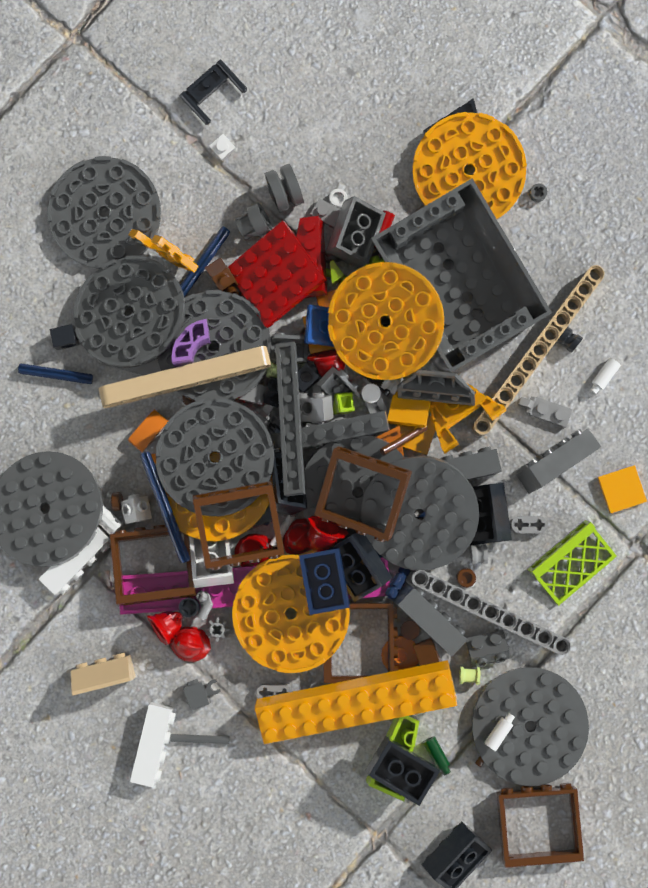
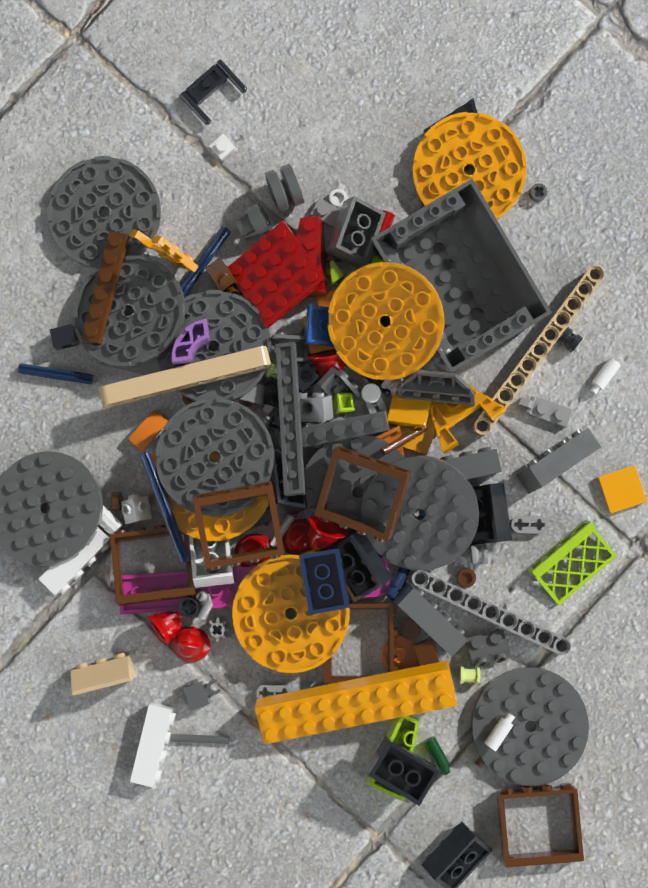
(105, 288): none -> reddish brown plate

